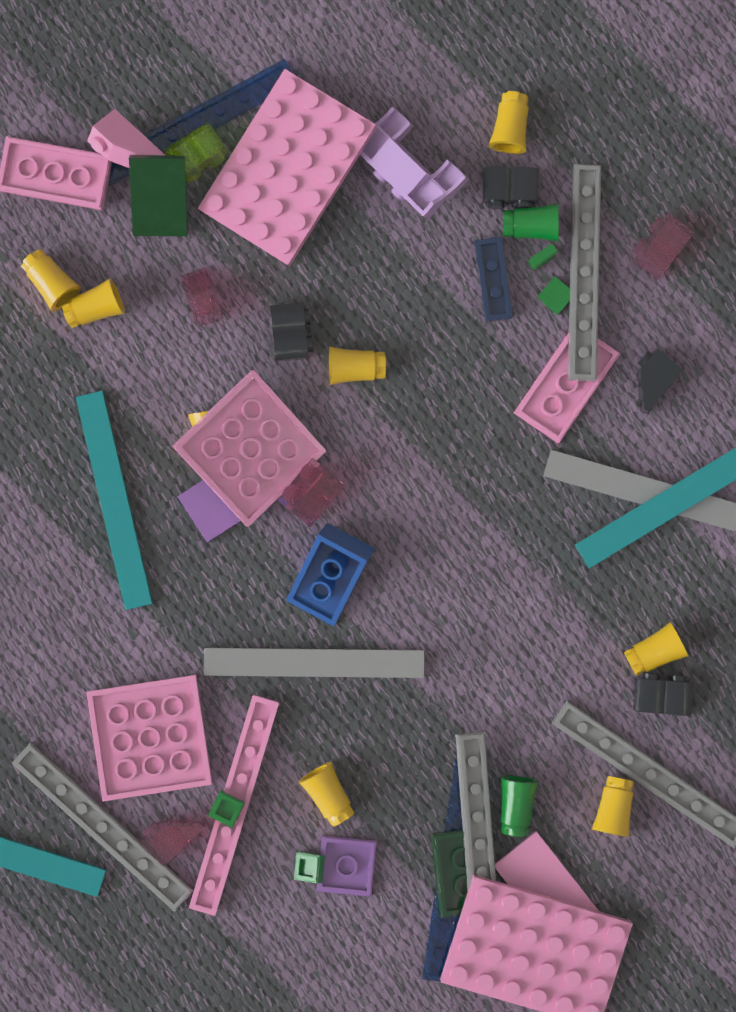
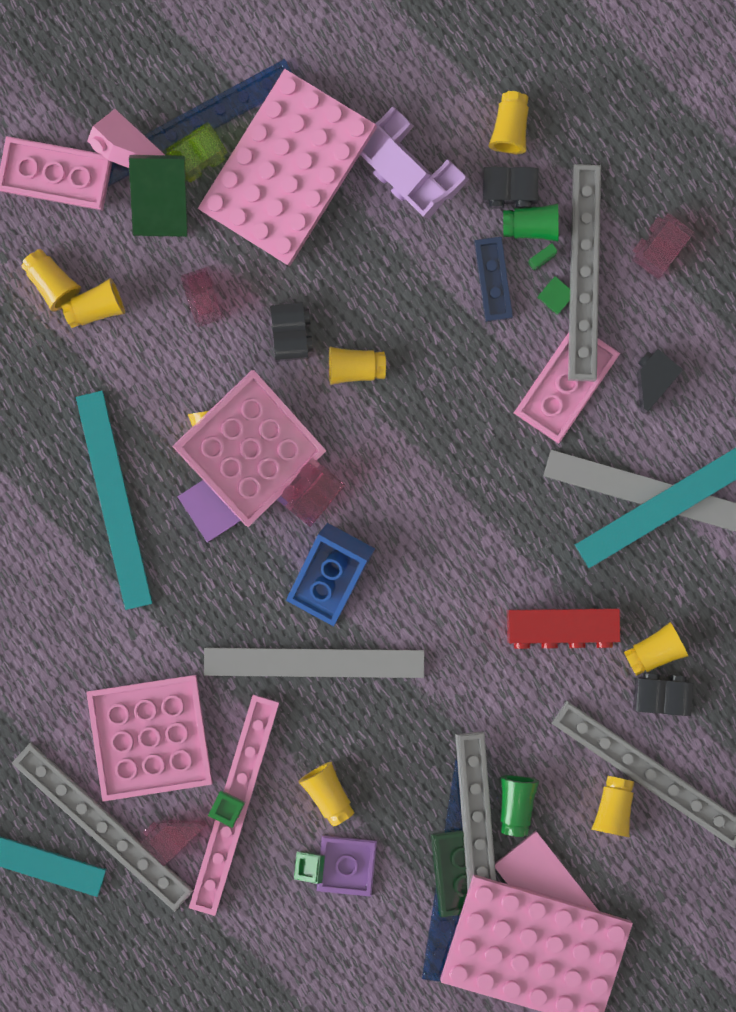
(563, 626): none -> red brick

